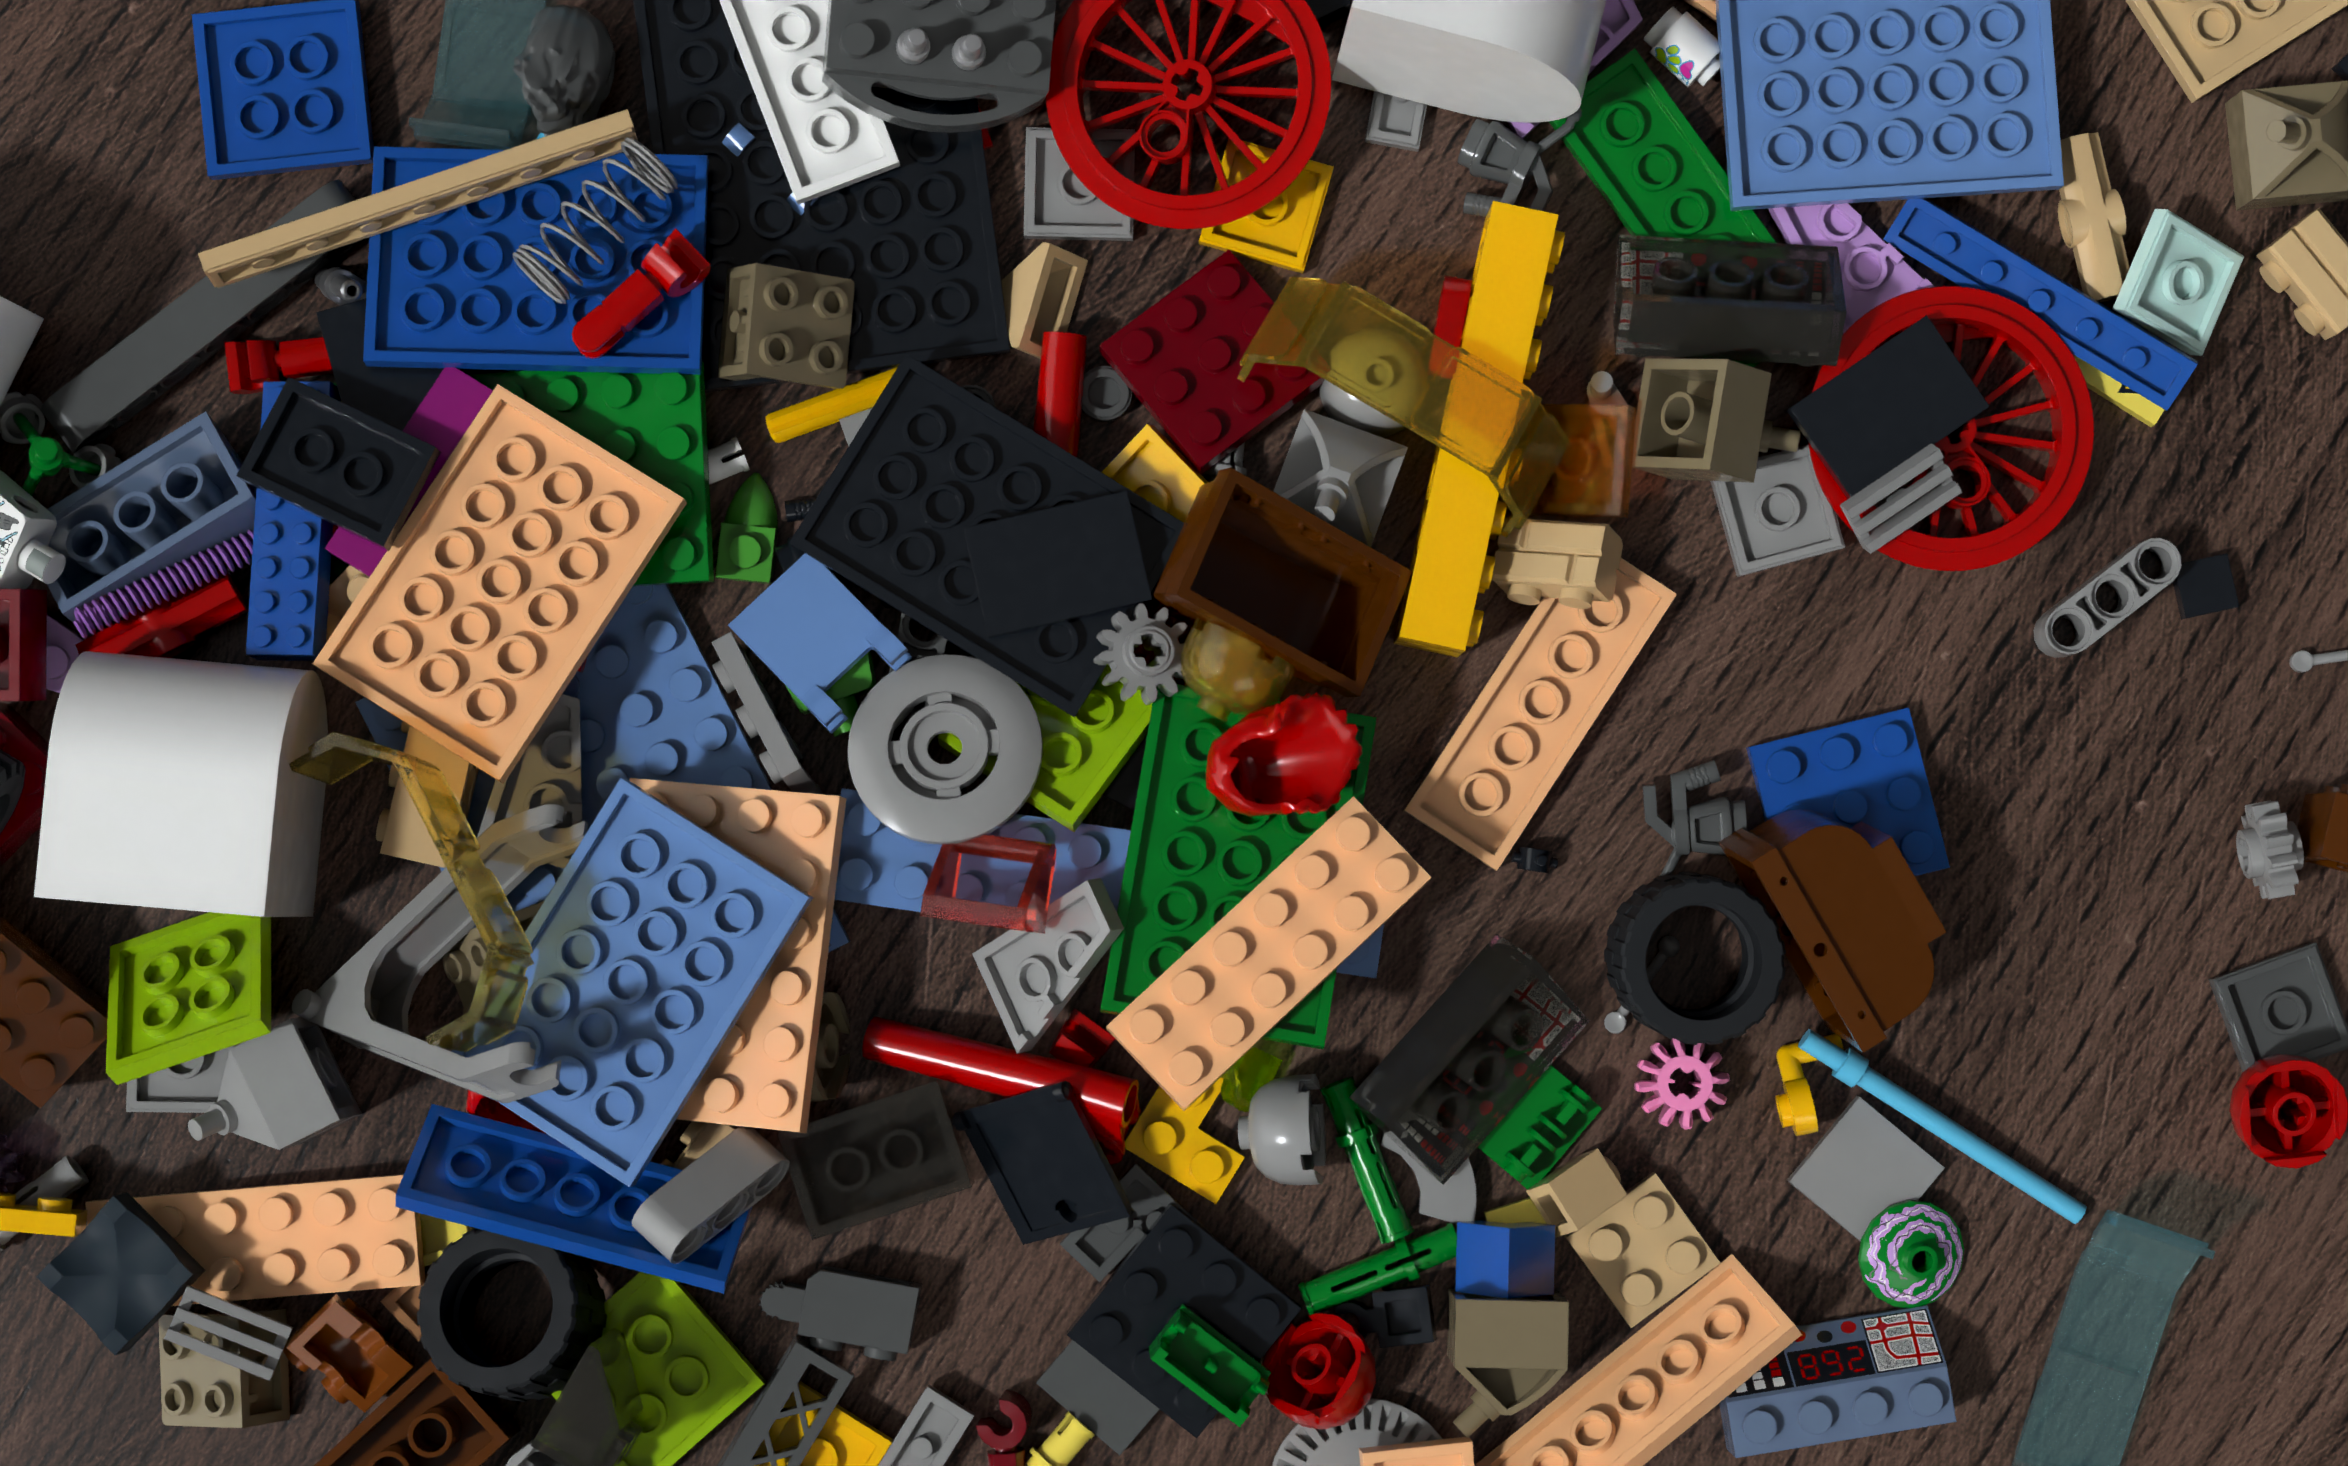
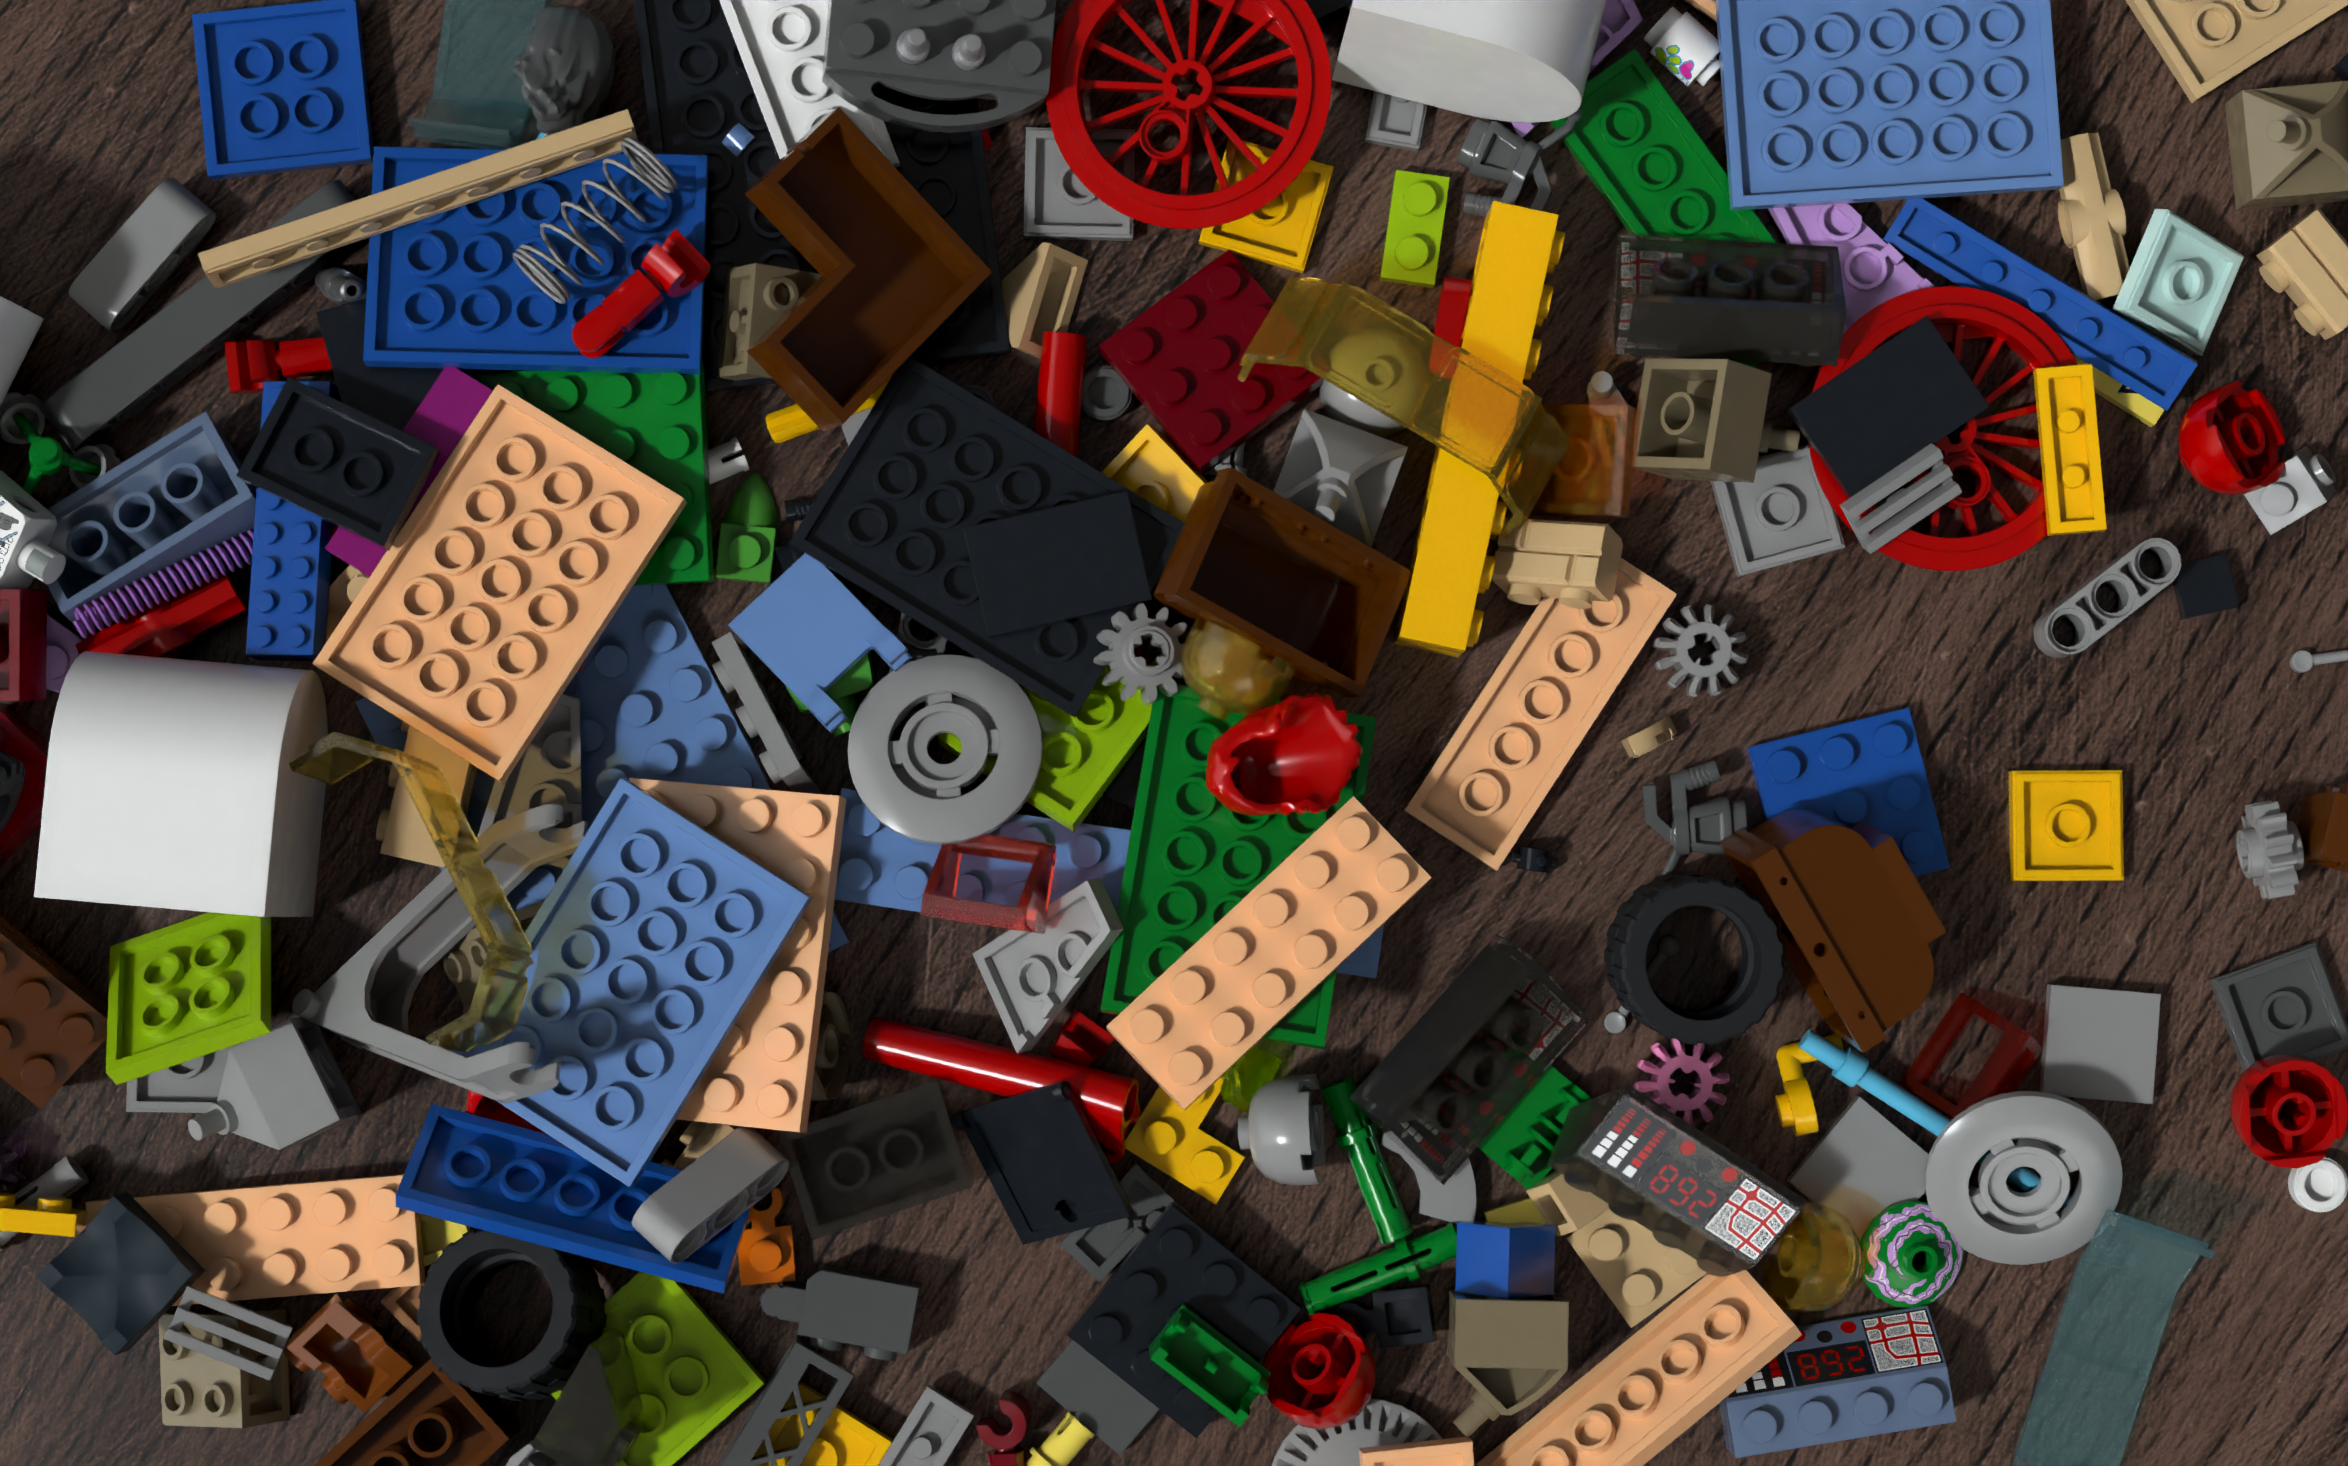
(142, 254): none -> light grey beam
(766, 1248): none -> orange plate
(883, 265): none -> reddish brown piece
(1414, 228): none -> lime plate
(1650, 737): none -> tan tile
(1673, 1180): none -> slope
(1715, 661): none -> light grey gear
(1815, 1261): none -> clear yellow cylinder
(1999, 1074): none -> clear red tile
(2030, 1132): none -> light grey piece
(2066, 825): none -> yellow tile
(2069, 449): none -> yellow plate
(2100, 1044): none -> light grey tile
(2231, 440): none -> red cylinder
(2299, 490): none -> light grey bracket
(2318, 1185): none -> white tile

